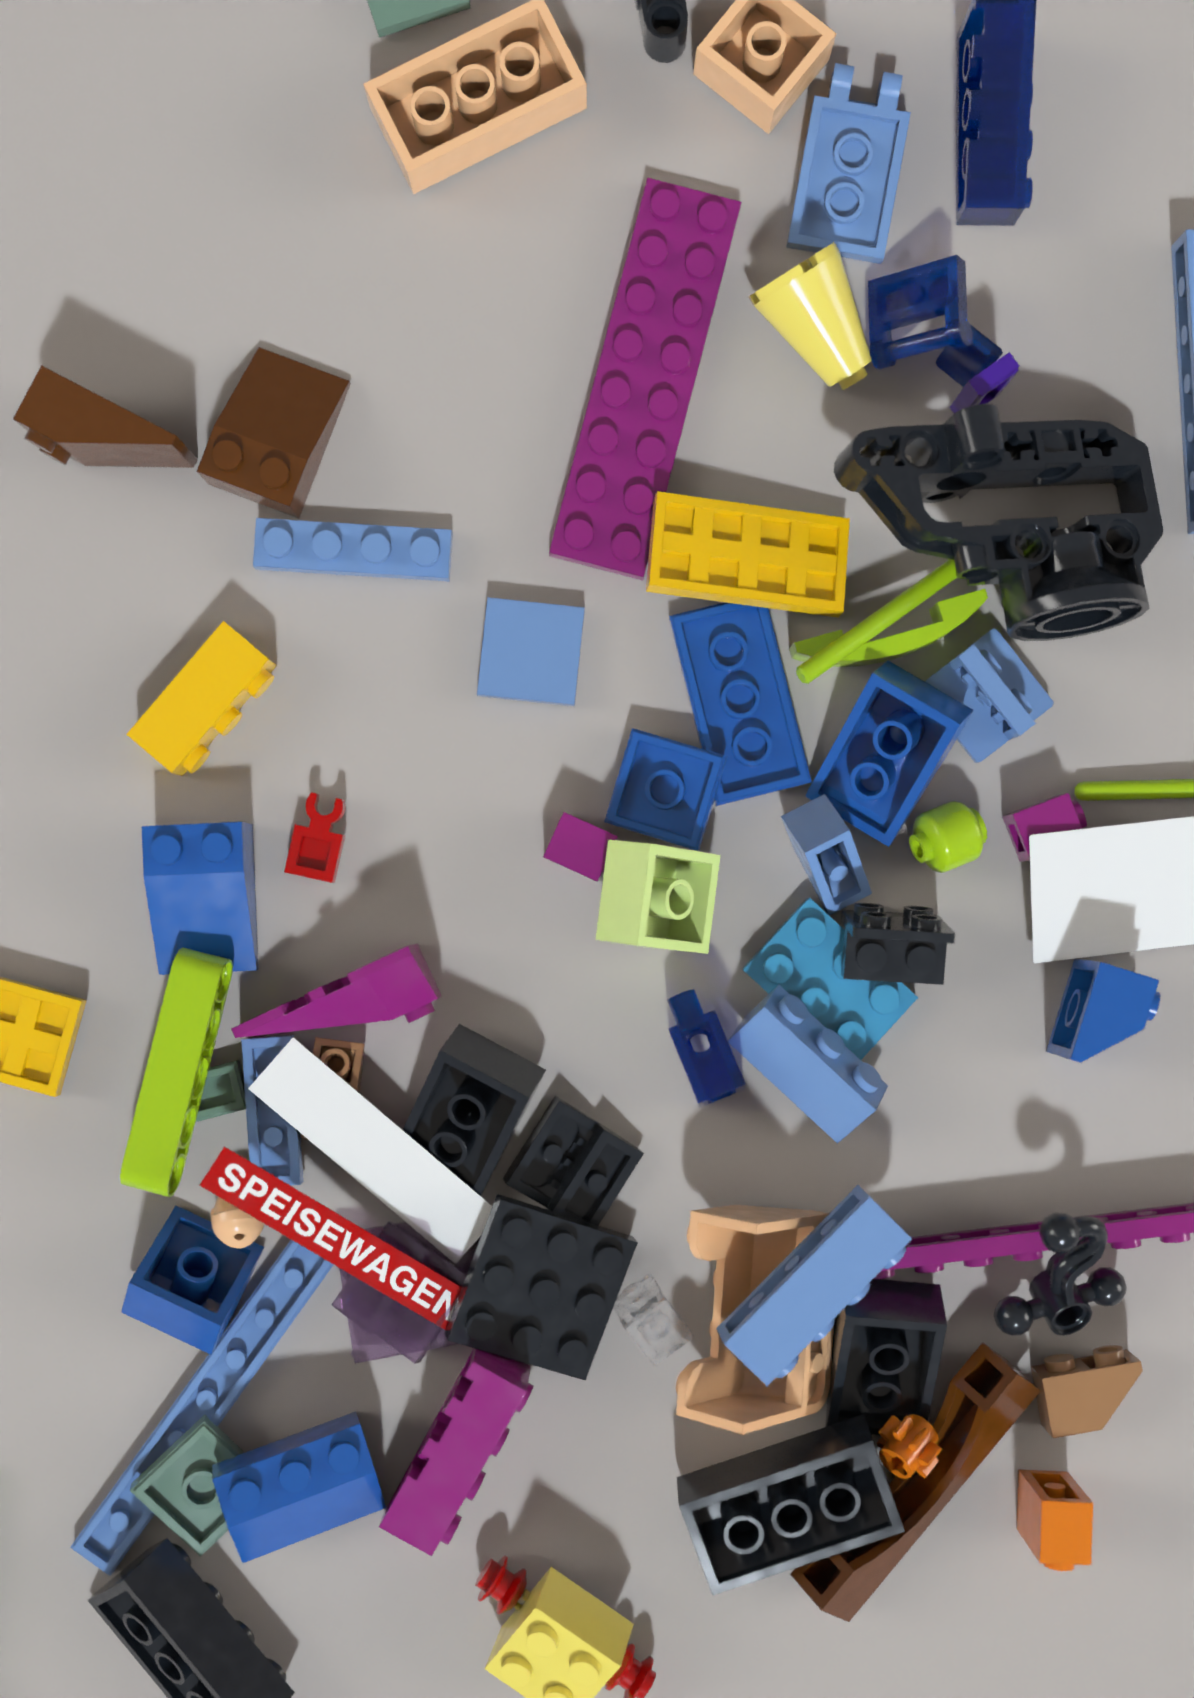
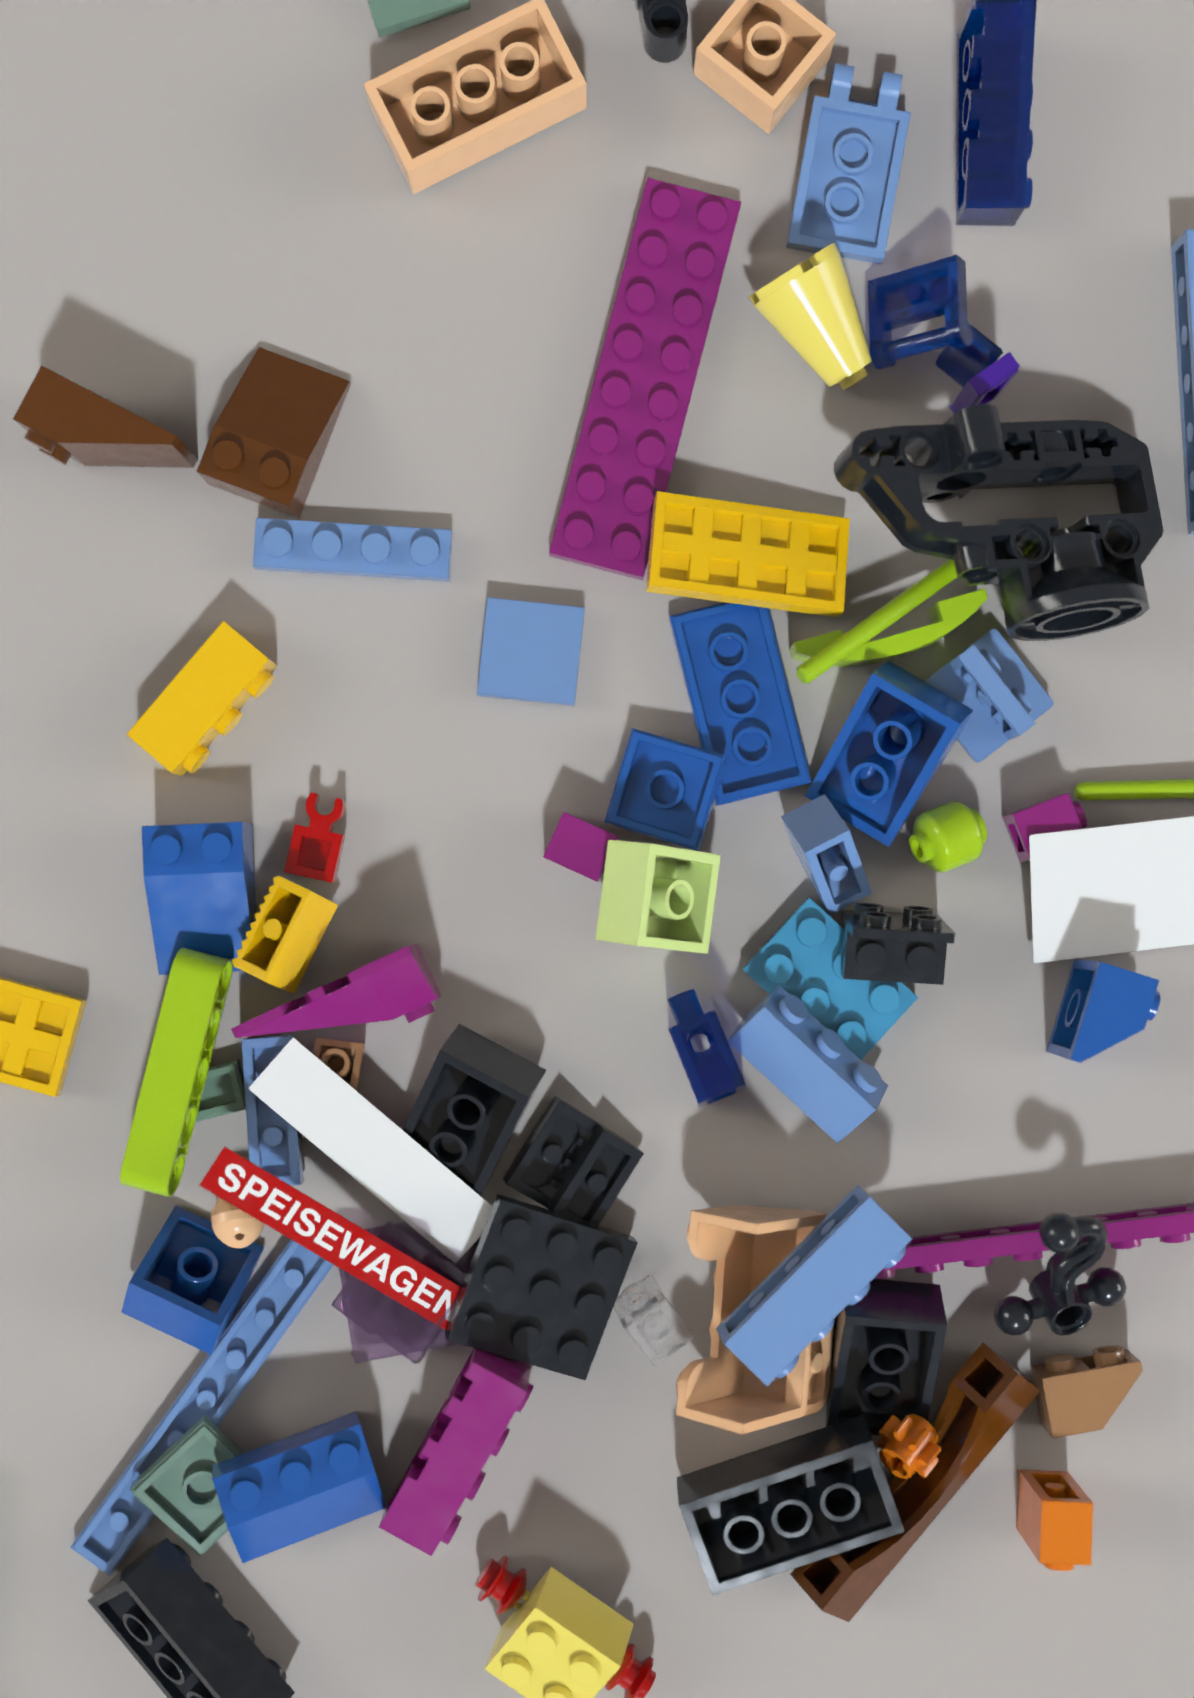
(284, 934): none -> yellow brick

